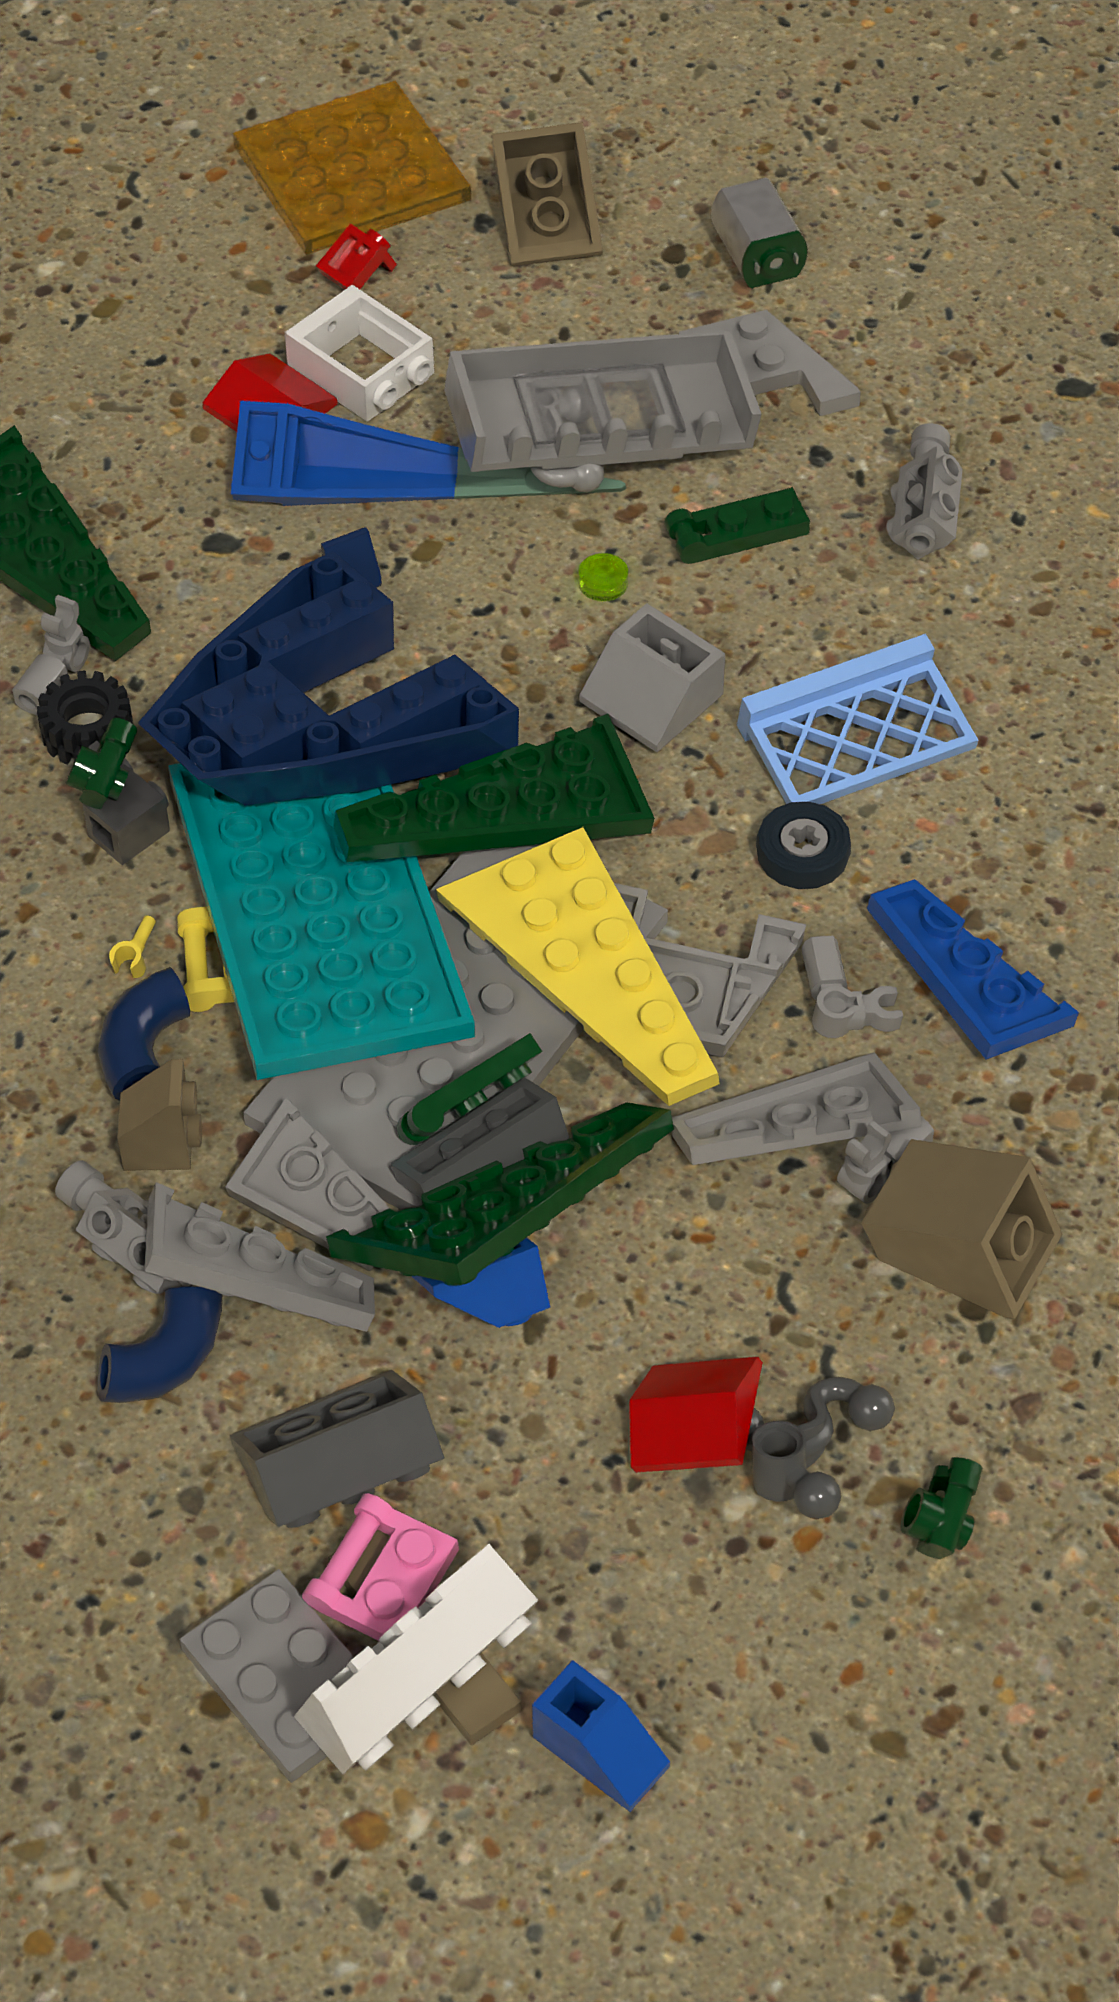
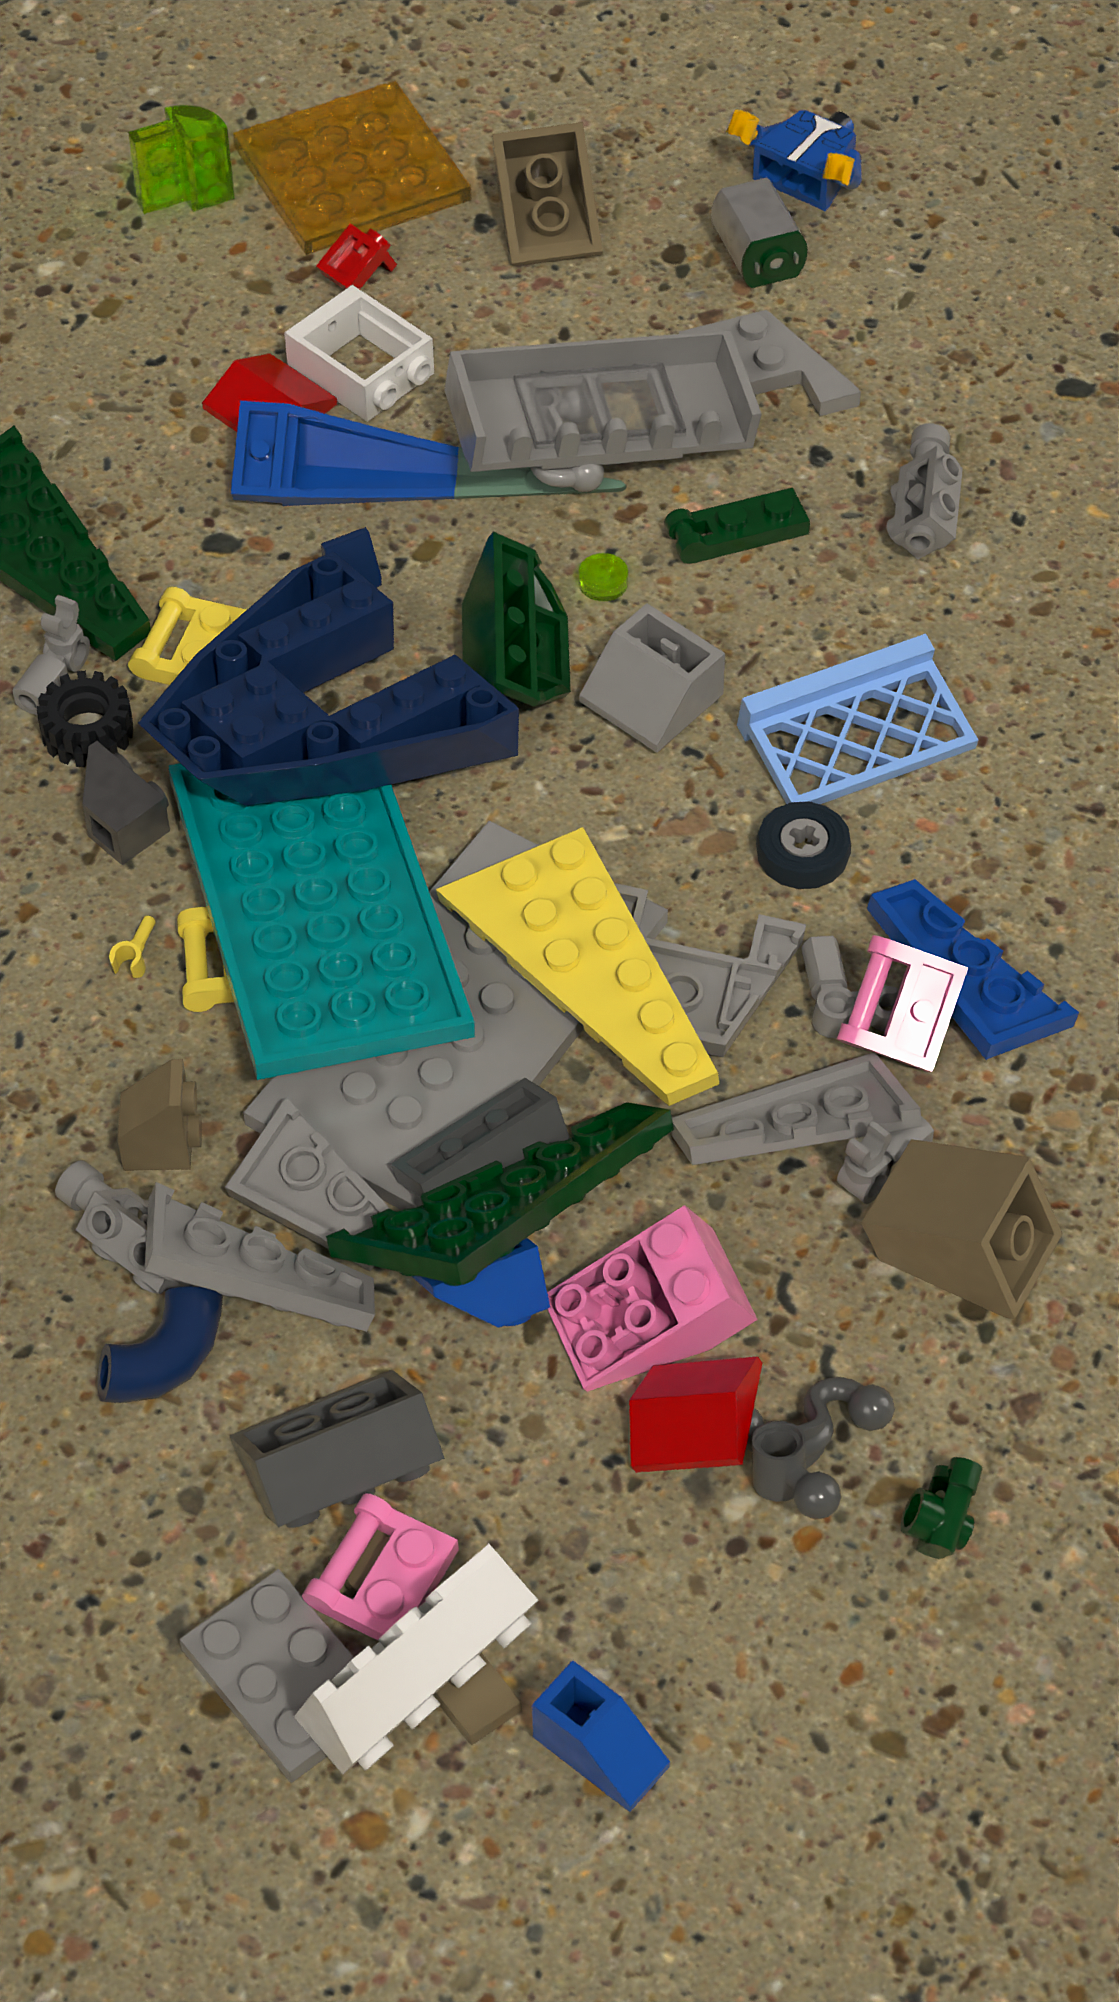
(99, 771): dark green plate -> none
(134, 1025): dark blue cylinder -> none
(182, 160): none -> clear neon green brick
(206, 622): none -> light yellow plate
(468, 1090): dark green plate -> none
(506, 801): dark green wing -> none
(516, 625): none -> dark green wedge
(650, 1302): none -> bright pink slope
(803, 155): none -> blue torso
(920, 1008): none -> plate

